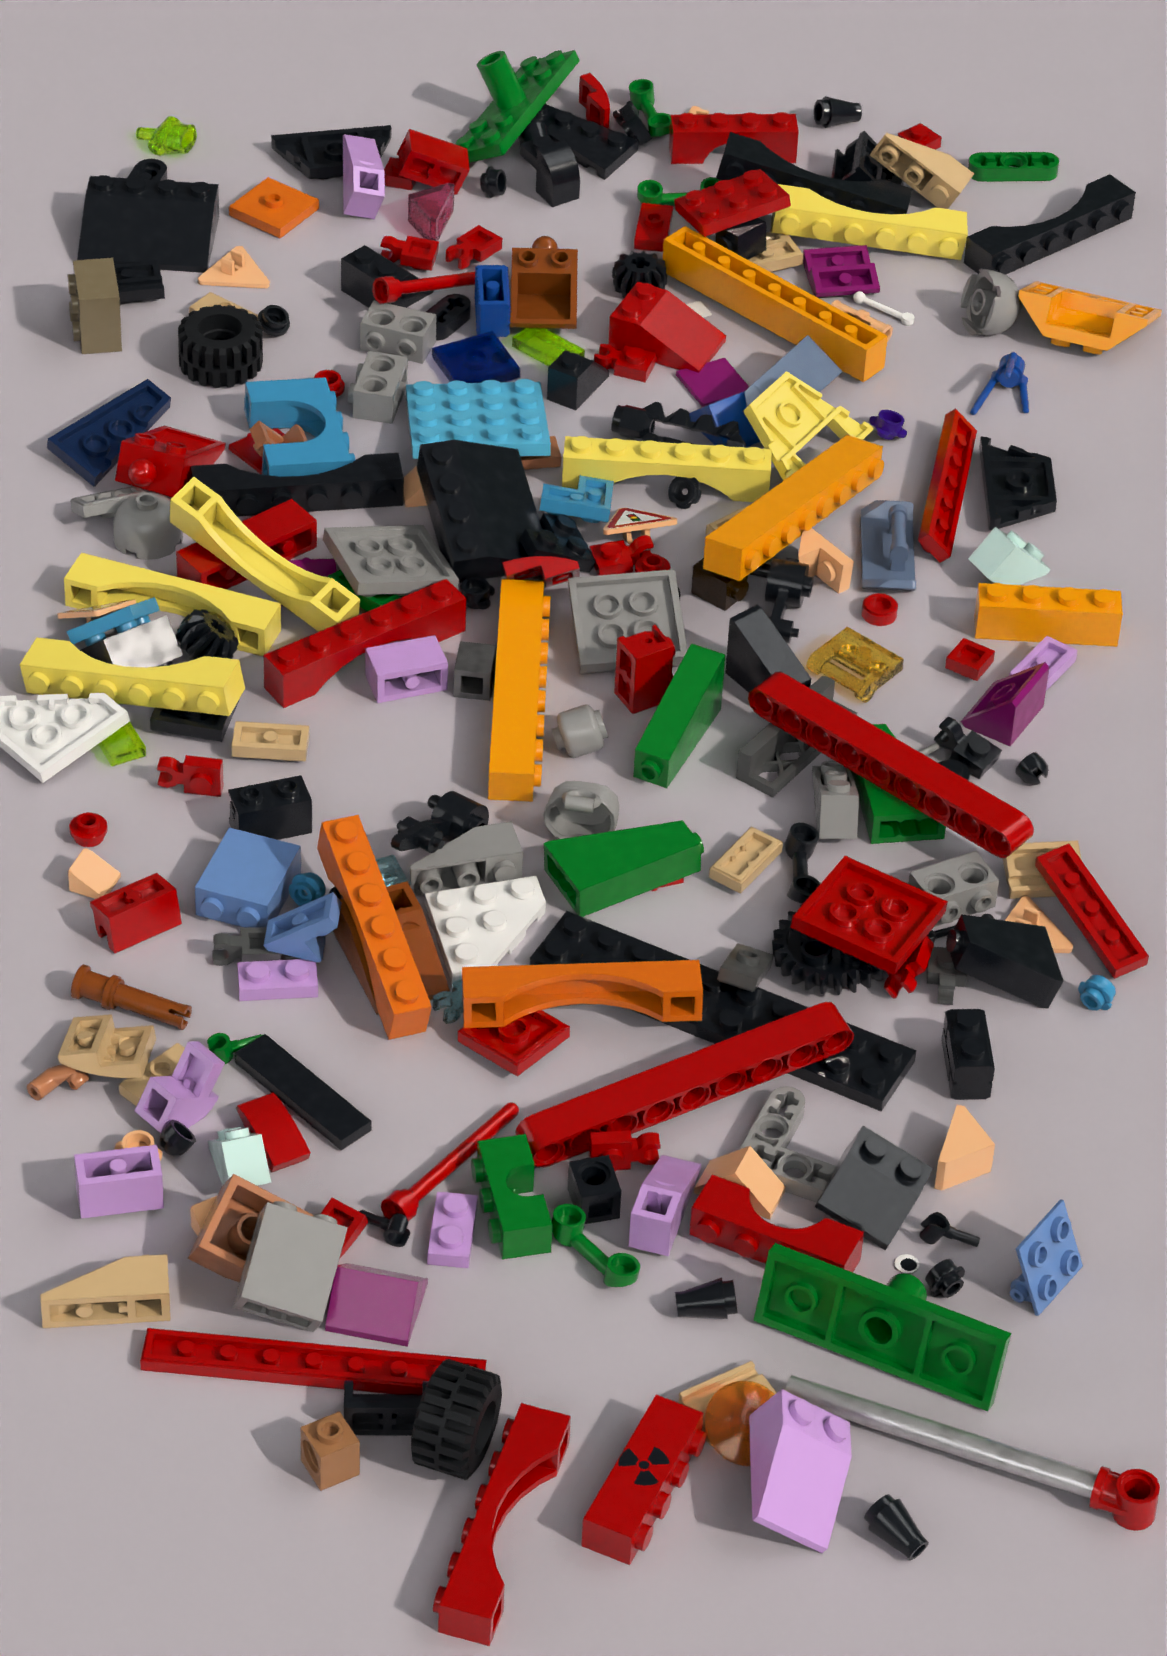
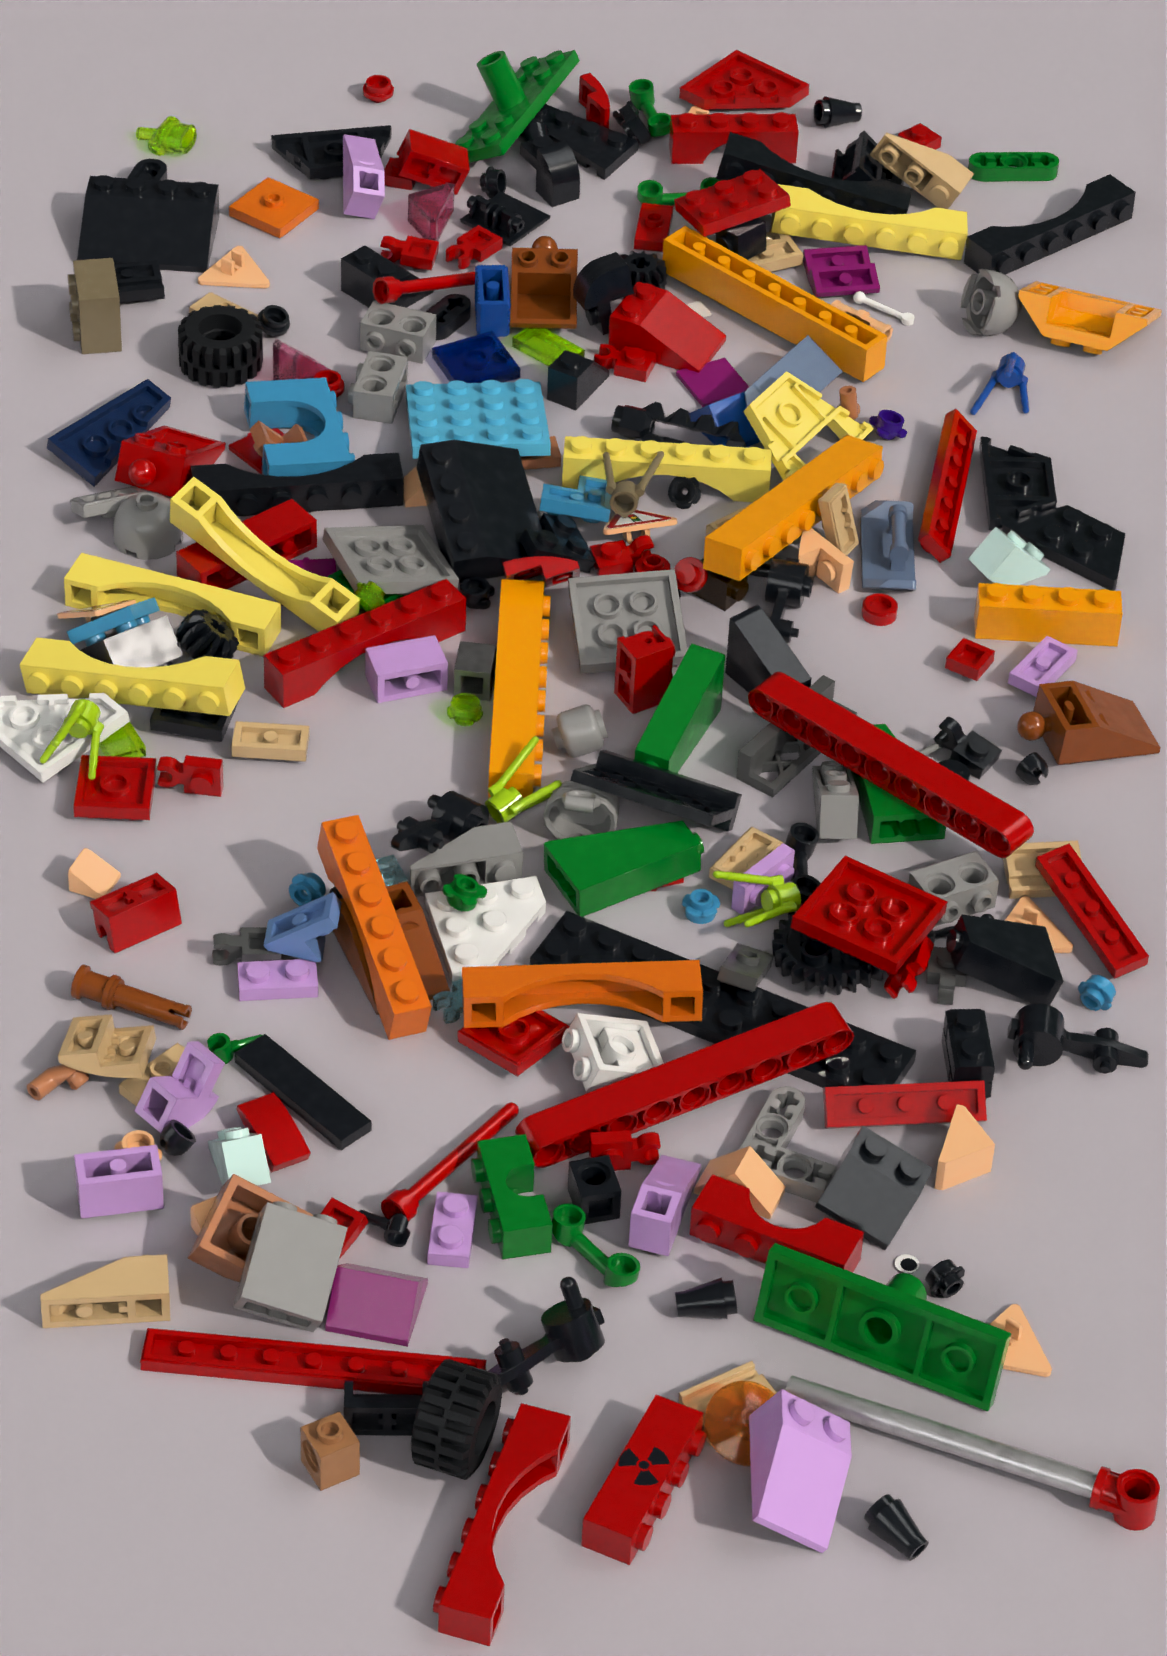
(79, 723): none -> lime plant
(88, 829): red plate -> none
(119, 790): none -> red plate
(247, 879): medium blue brick -> none
(272, 808): black hinge -> none
(292, 363): none -> clear pink slope
(370, 595): none -> clear neon green plate
(378, 88): none -> red plate
(463, 892): none -> green plate
(465, 709): none -> clear neon green plate
(504, 216): none -> black hinge
(508, 803): none -> lime plant
(570, 1335): none -> black piece
(599, 284): none -> black brick
(609, 1049): none -> white plate
(626, 494): none -> dark tan plant
(661, 789): none -> black fence
(690, 574): none -> red plate
(700, 906): none -> dark azure plate
(743, 84): none -> red plate
(776, 899): none -> lime plant
(778, 862): none -> lavender plate
(838, 518): none -> tan plate
(848, 400): none -> nougat arm
(860, 656): clear yellow plate -> none
(902, 1103): none -> red plate
(937, 1226): black hand -> none
(1009, 705): magenta slope -> none
(1024, 1350): none -> light nougat piece
(1041, 1039): none -> black piece
(1047, 1260): medium blue hinge -> none
(1074, 542): none -> black wing
(1086, 724): none -> dark orange slope

